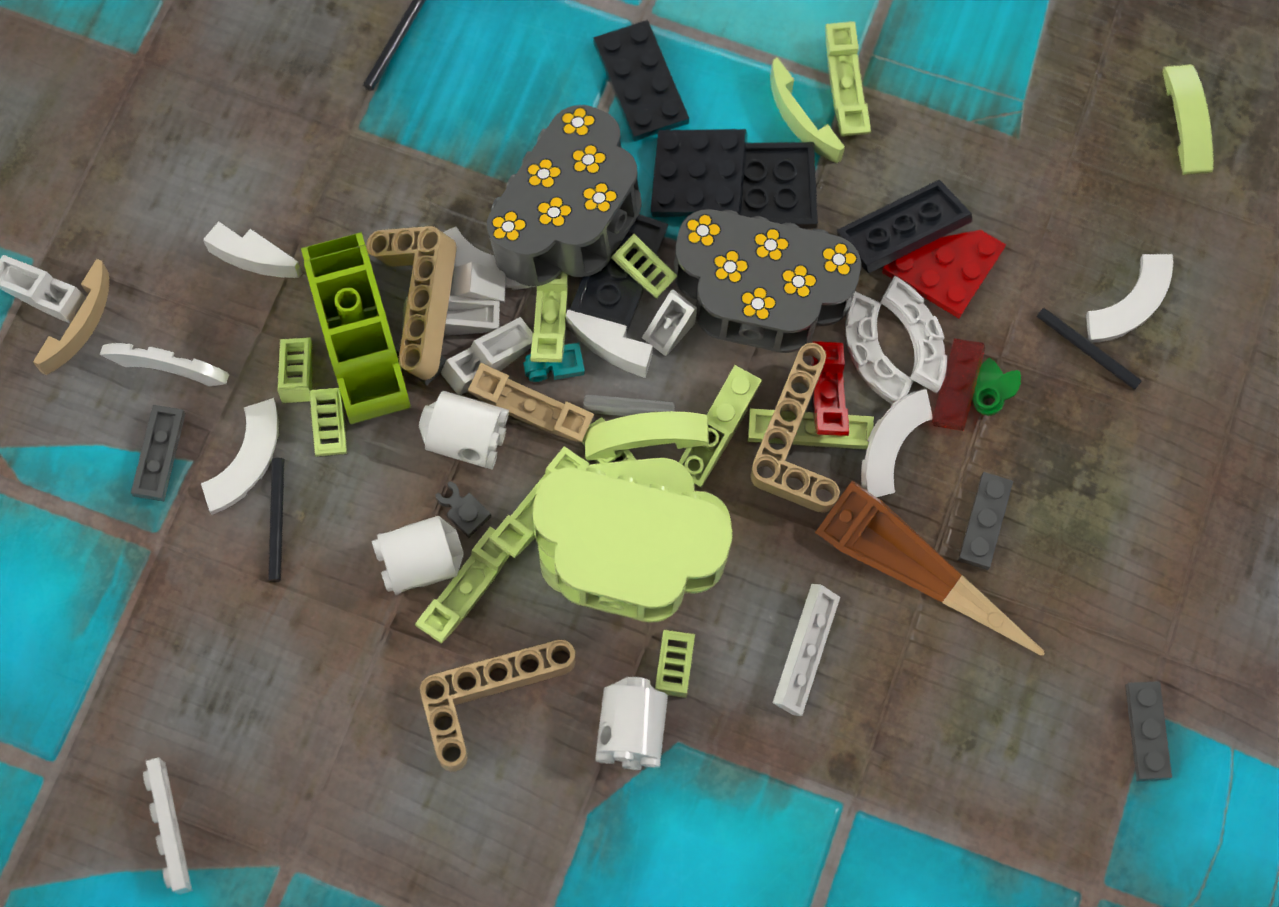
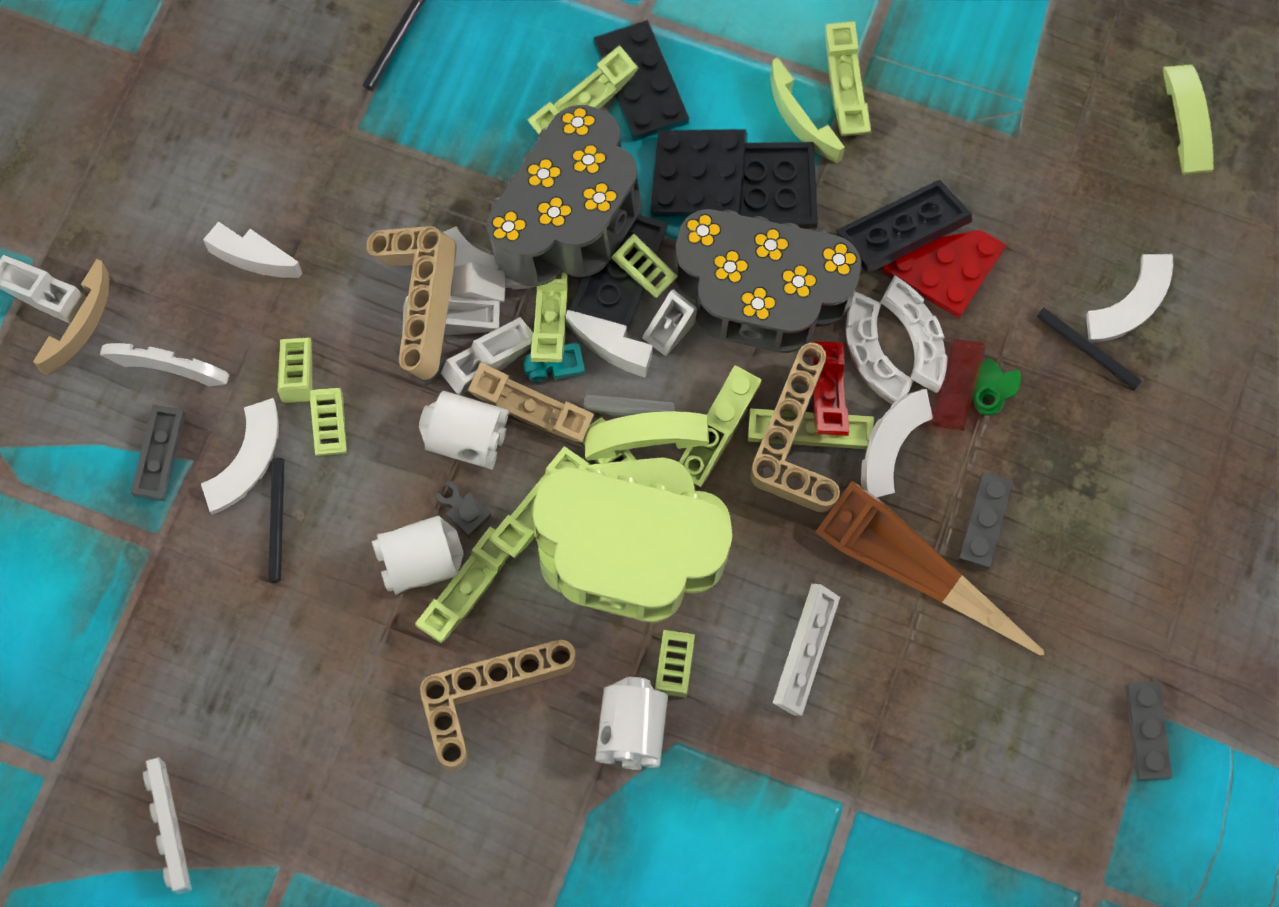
(355, 328): lime brick -> none
(594, 91): none -> yellowish green slope

